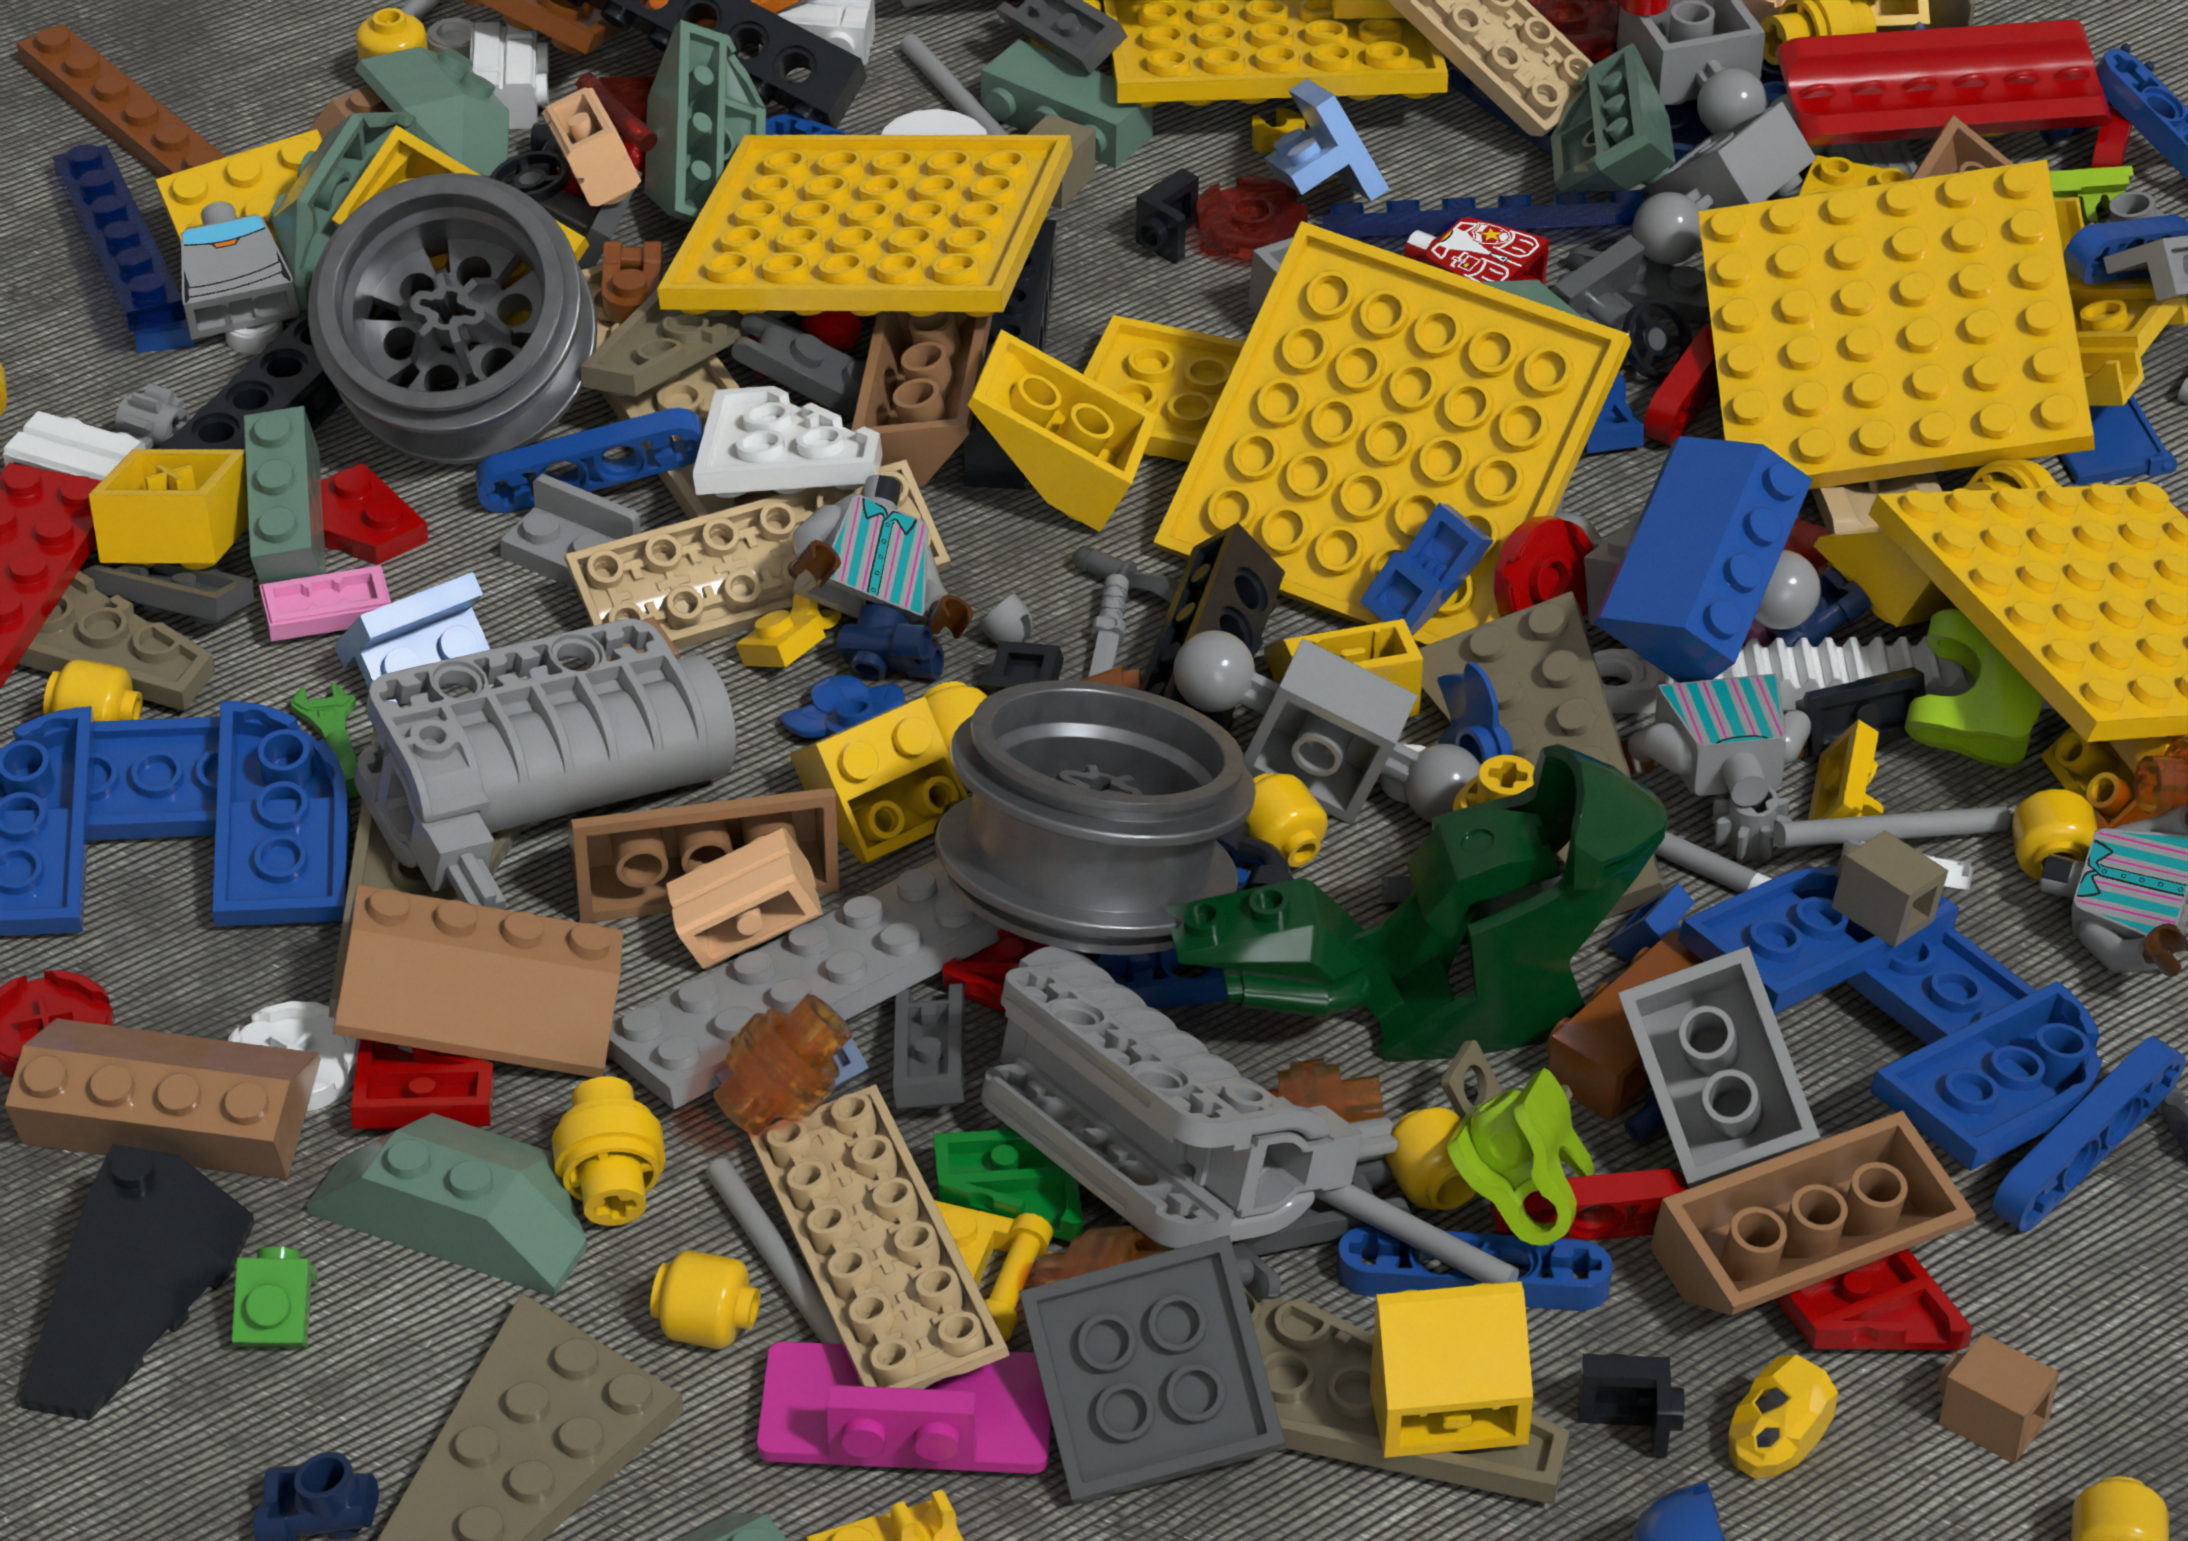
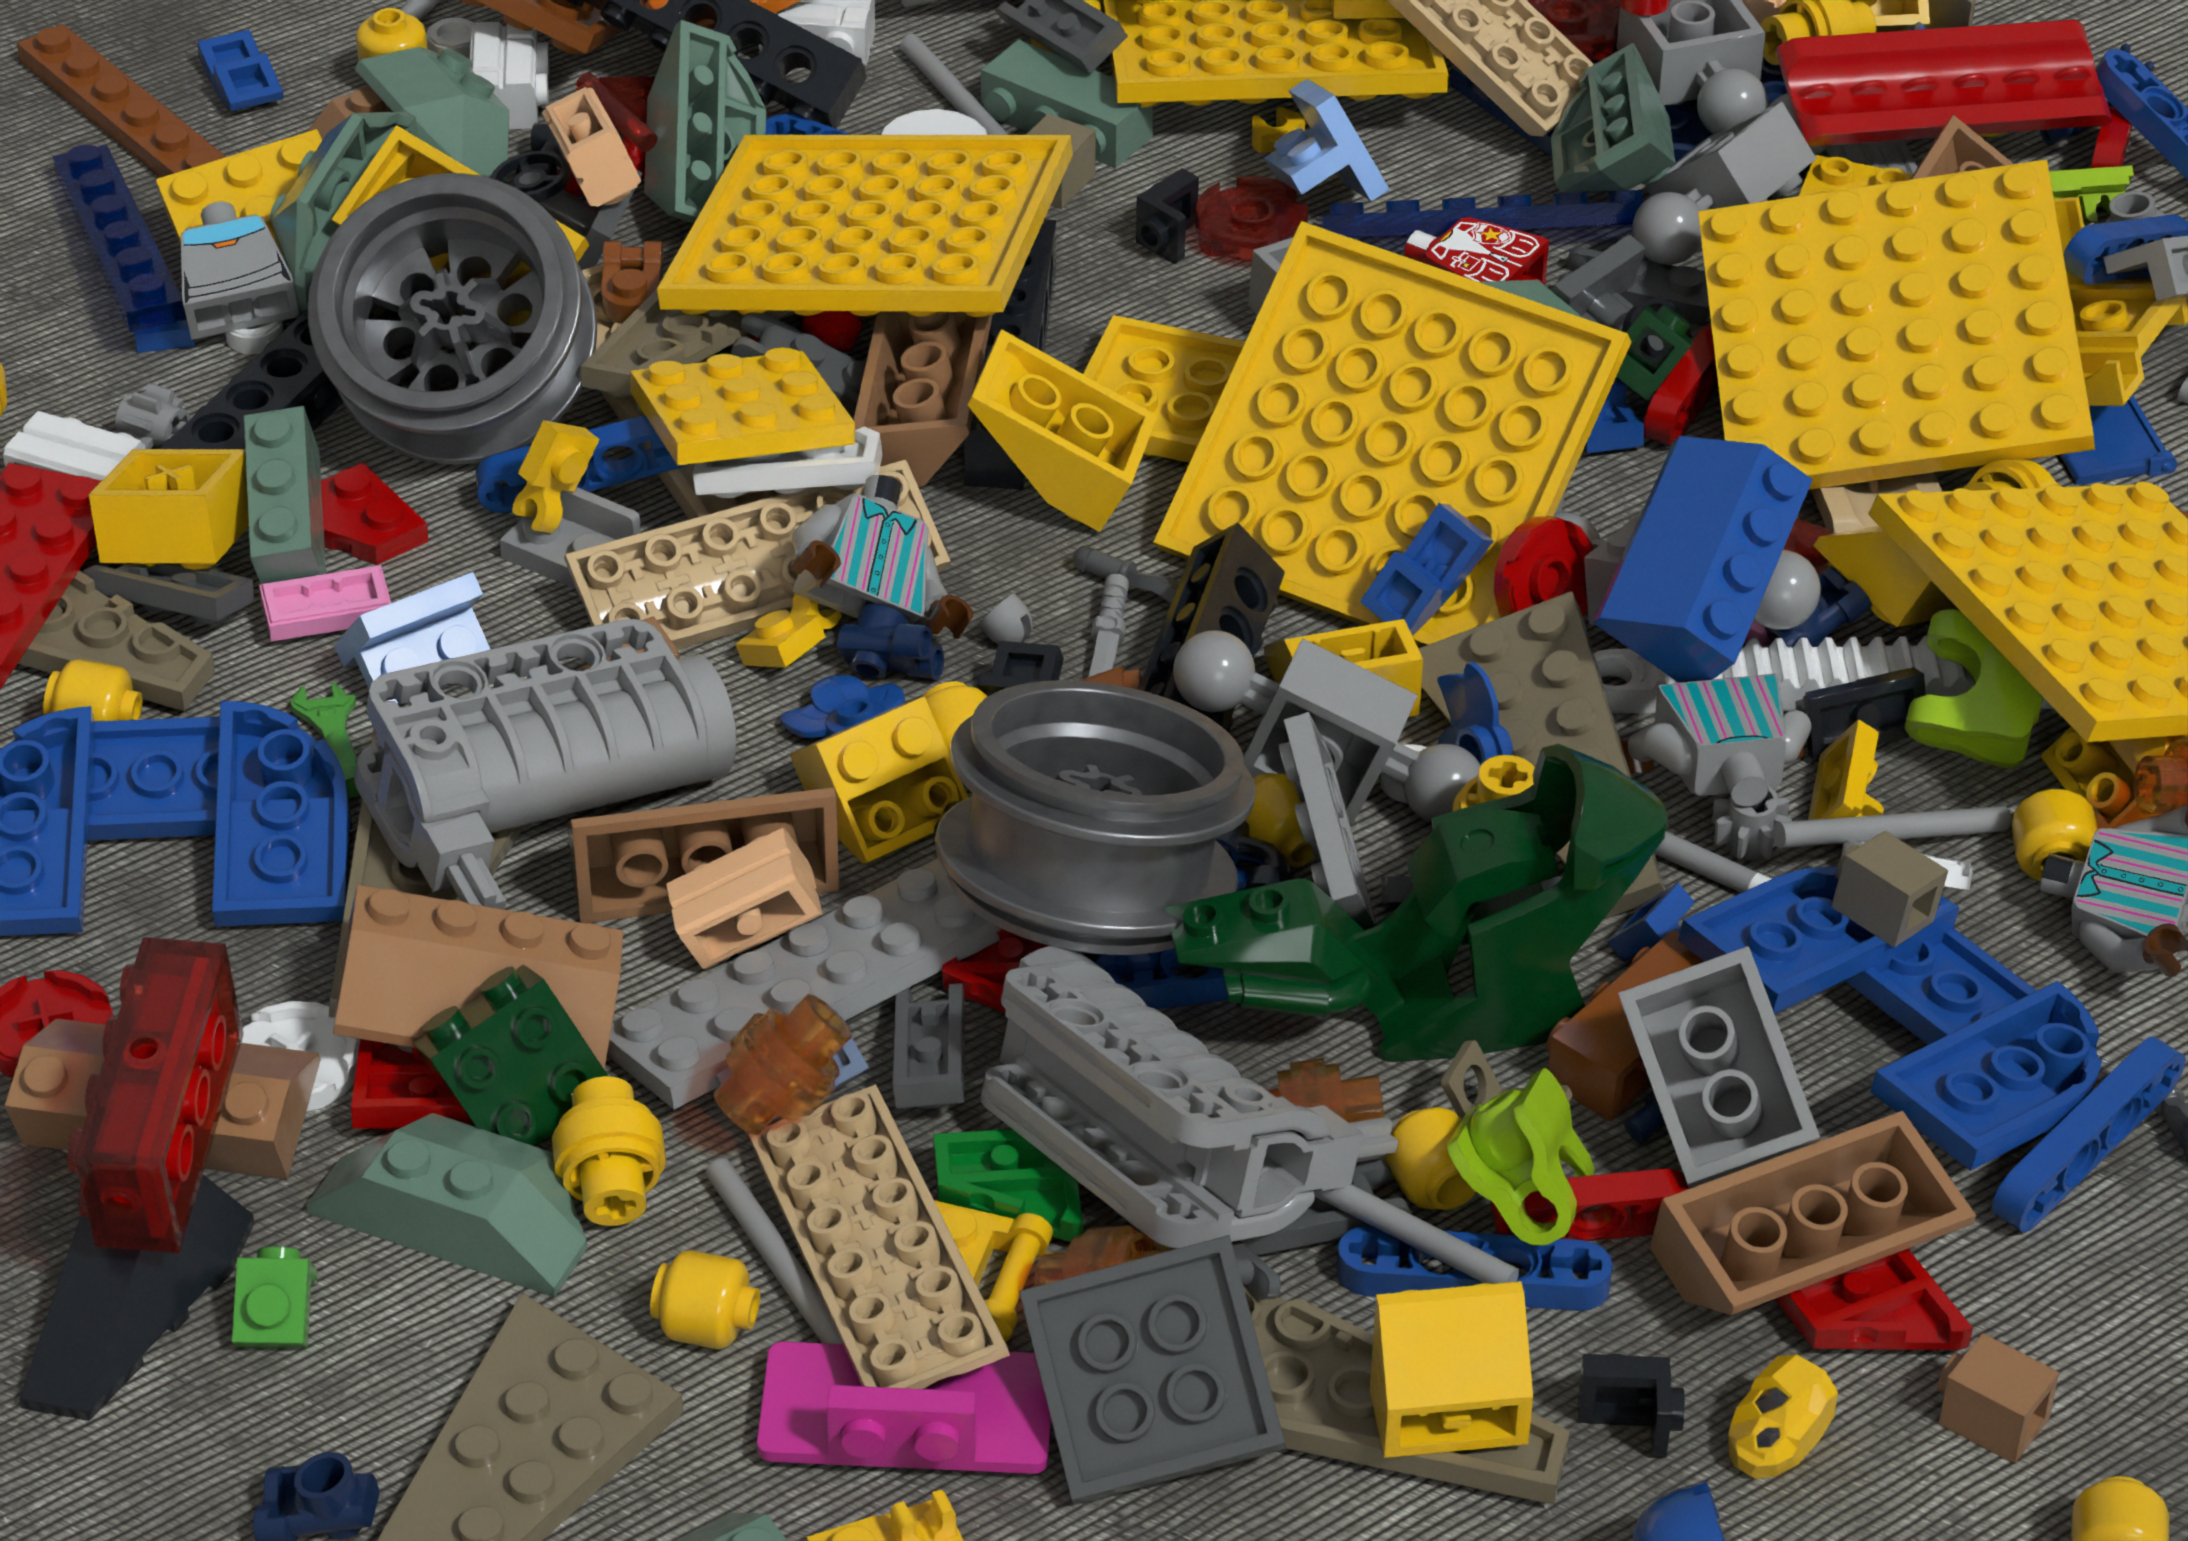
(157, 1095): none -> clear red brick
(239, 70): none -> blue slope
(510, 1056): none -> dark green bracket
(552, 465): none -> yellow plate
(741, 406): none -> yellow plate
(1325, 819): none -> light grey plate
(1647, 372): none -> dark green brick

